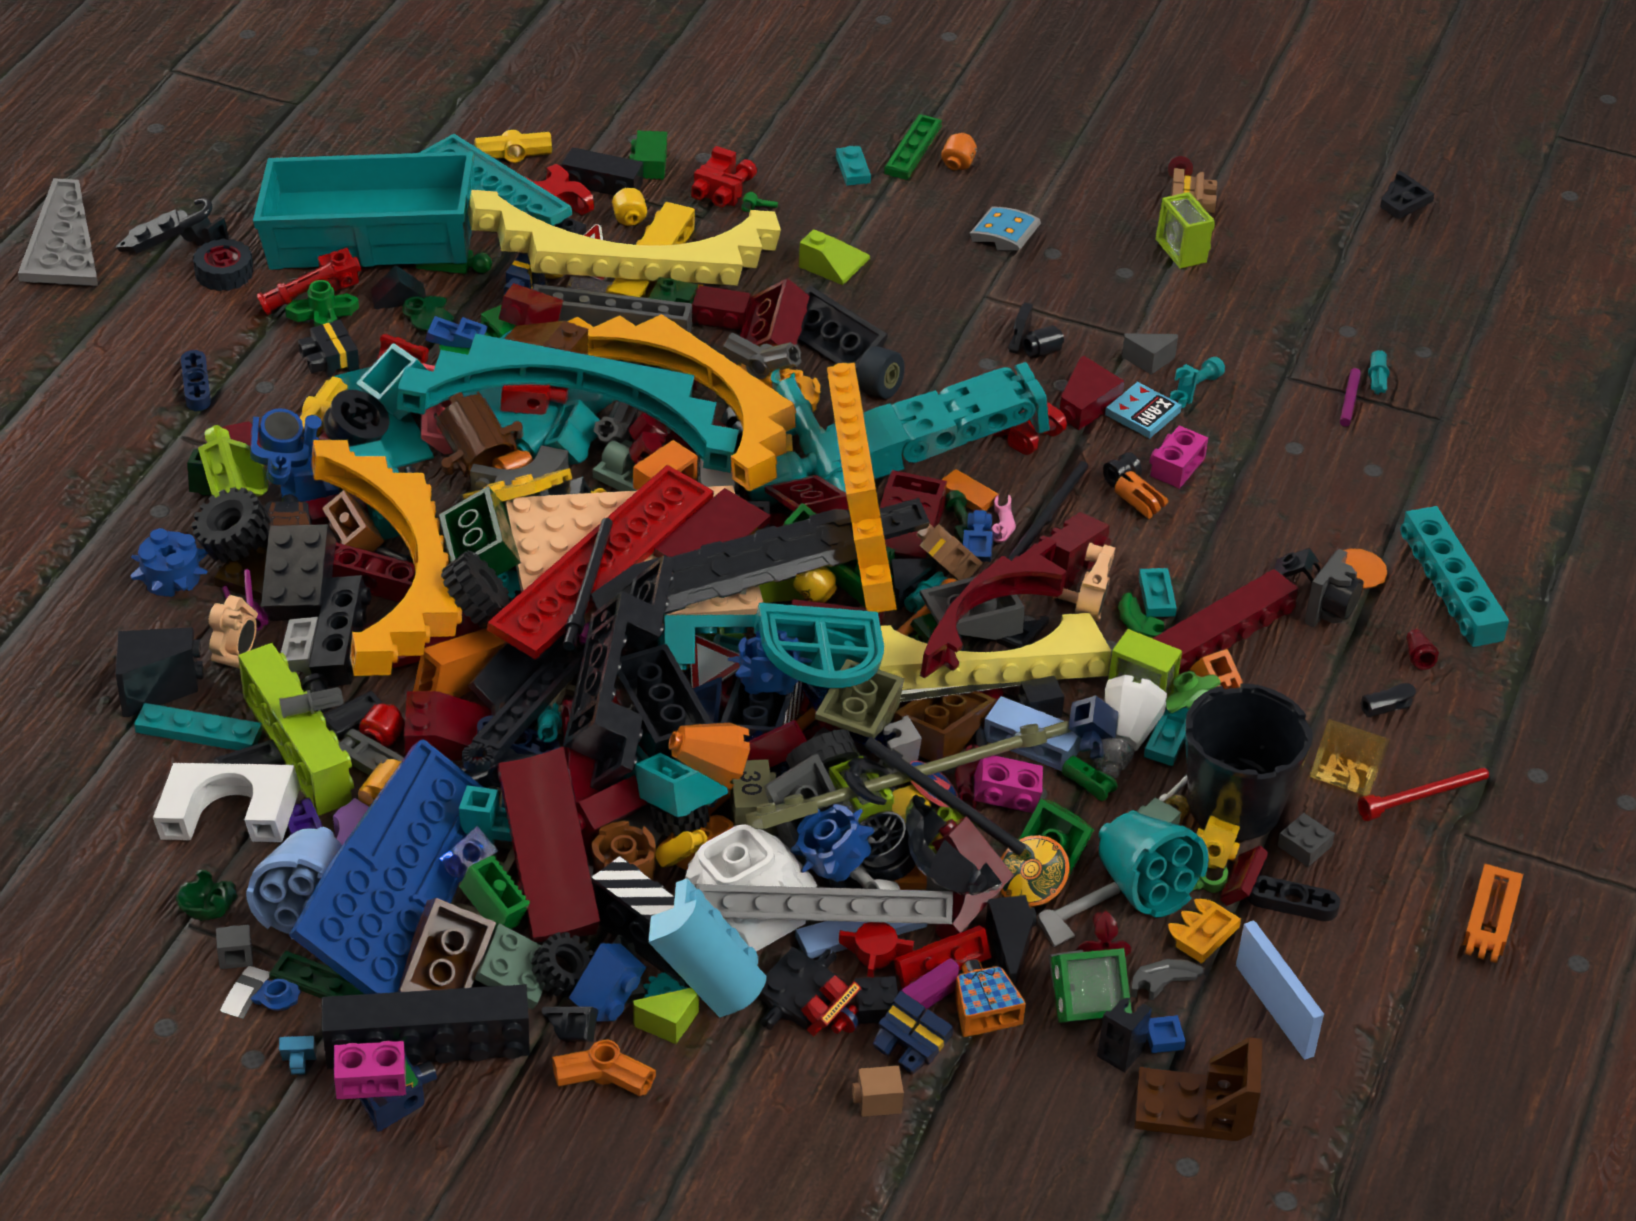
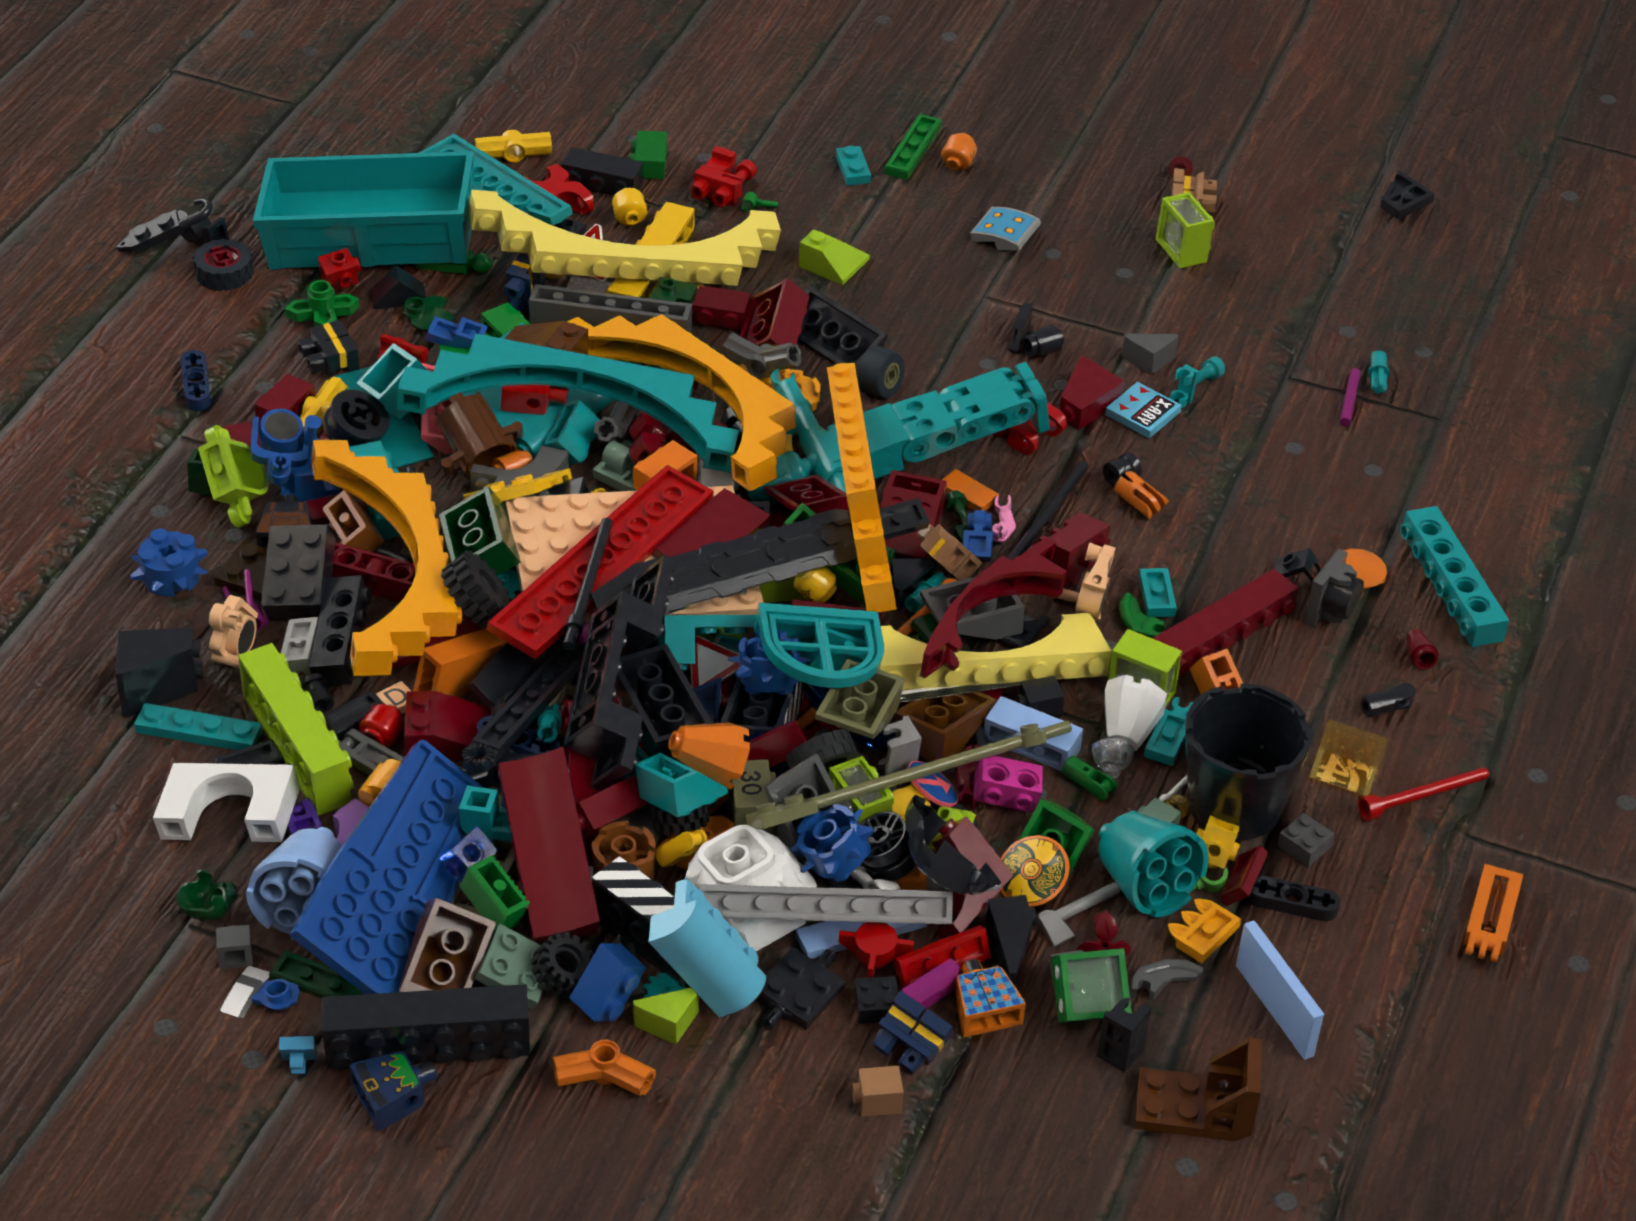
(61, 240): light grey wing -> none
(222, 513): black tyre -> none
(286, 394): none -> dark red brick
(287, 292): red pin -> none
(311, 702): dark grey axle -> none
(370, 1070): dark pink brick -> none
(395, 696): none -> light nougat tile
(529, 306): dark red slope -> none
(573, 1023): black tile -> none
(822, 1015): red hips -> none
(853, 779): black piece -> none
(893, 759): black bar -> none
(1093, 721): dark blue brick -> none
(1165, 1034): blue plate -> none
(1178, 456): dark pink brick -> none
(1188, 688): bright green plate -> none

